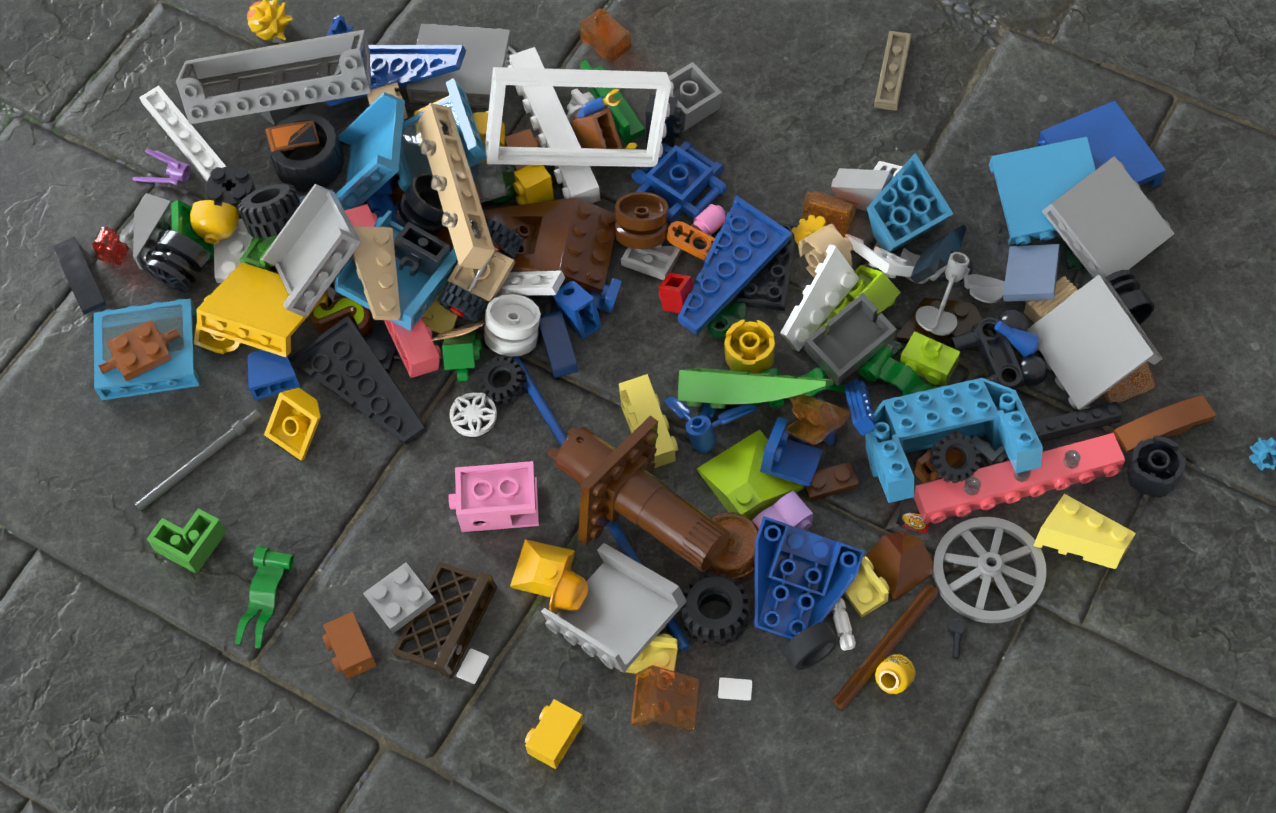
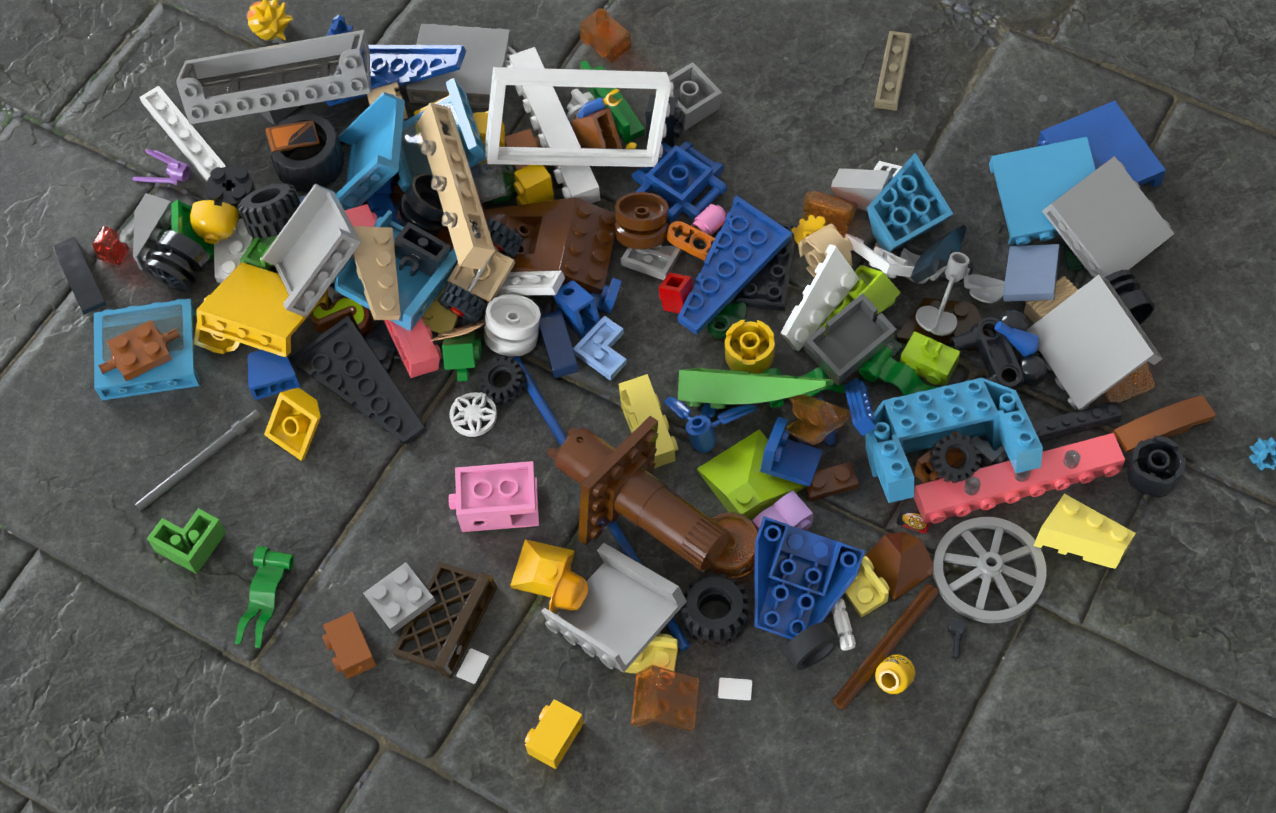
(597, 351): none -> light blue plate

